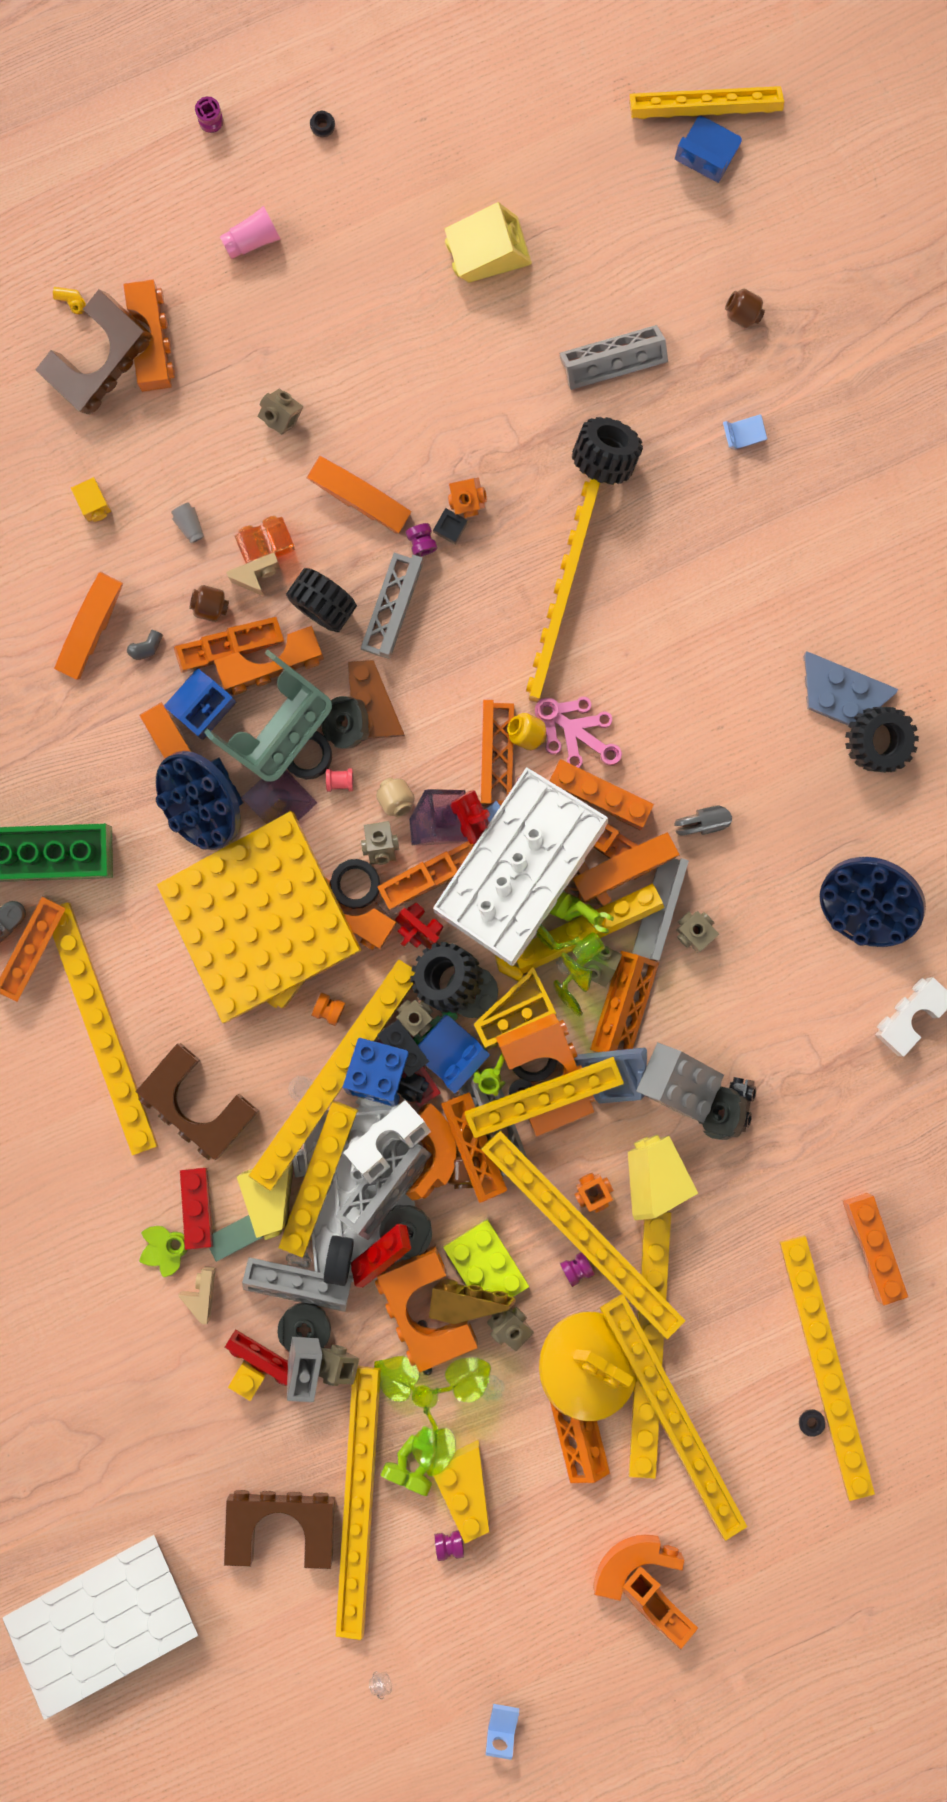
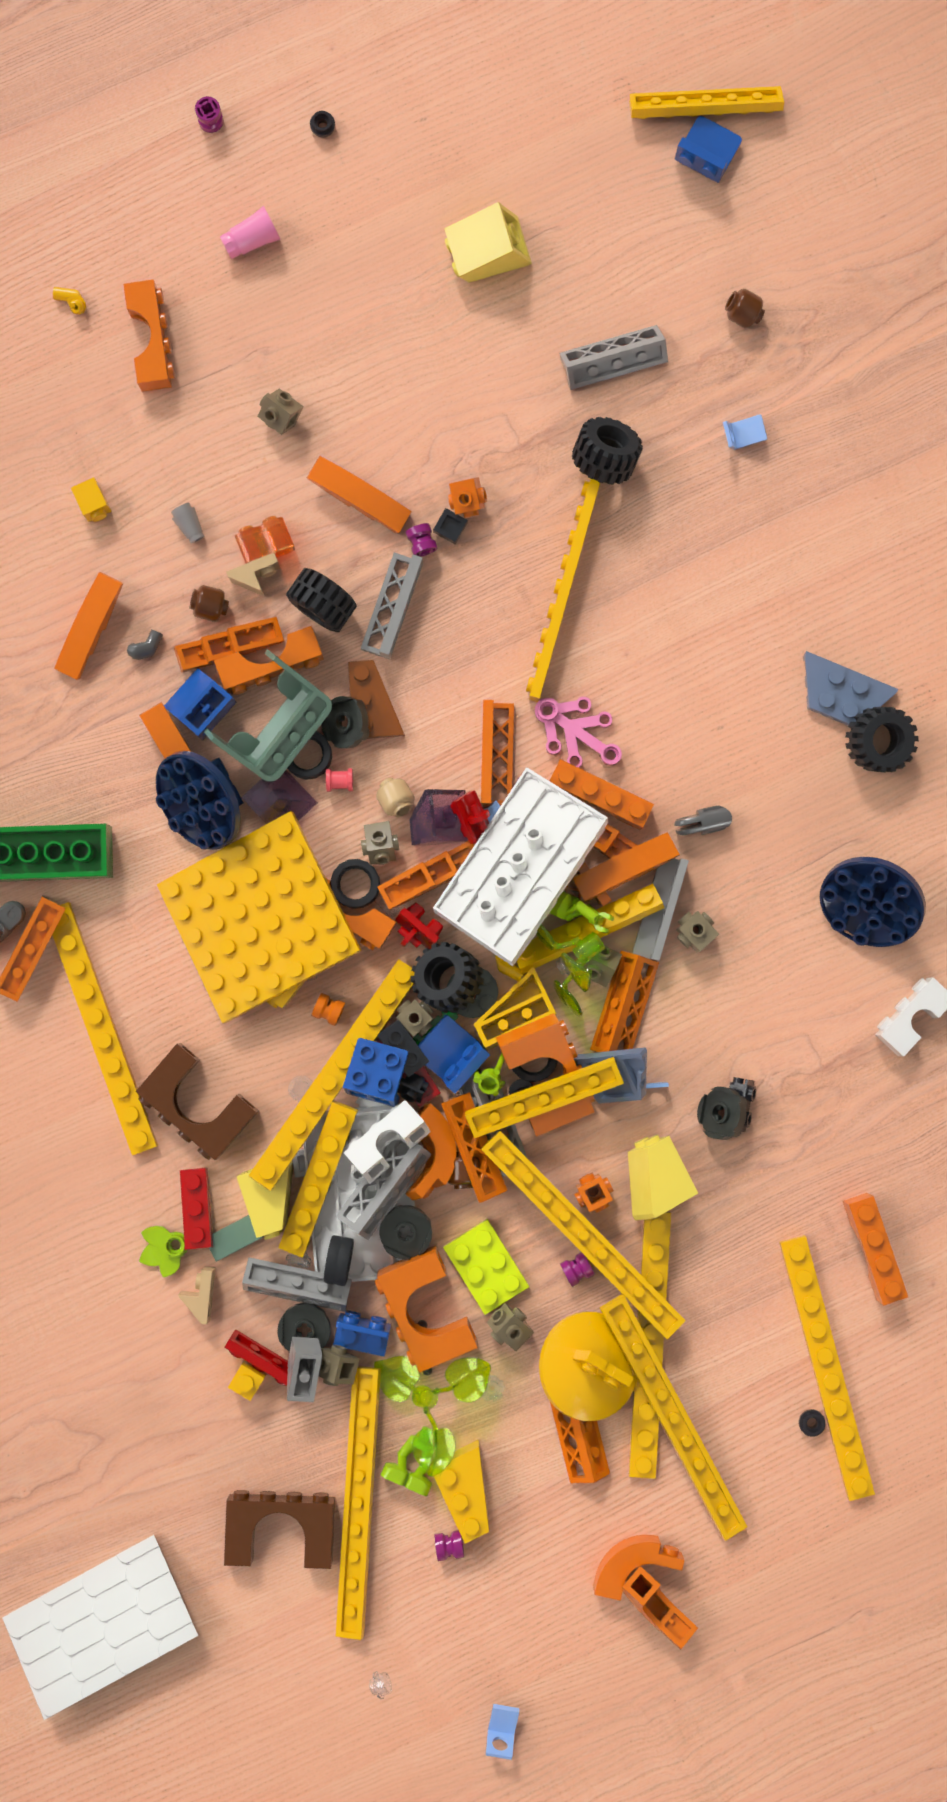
(126, 340): arch -> none
(362, 1333): none -> blue bracket
(380, 1255): red plate -> none
(461, 1303): pearl gold slope -> none
(527, 731): yellow head -> none
(680, 1082): light grey brick -> none

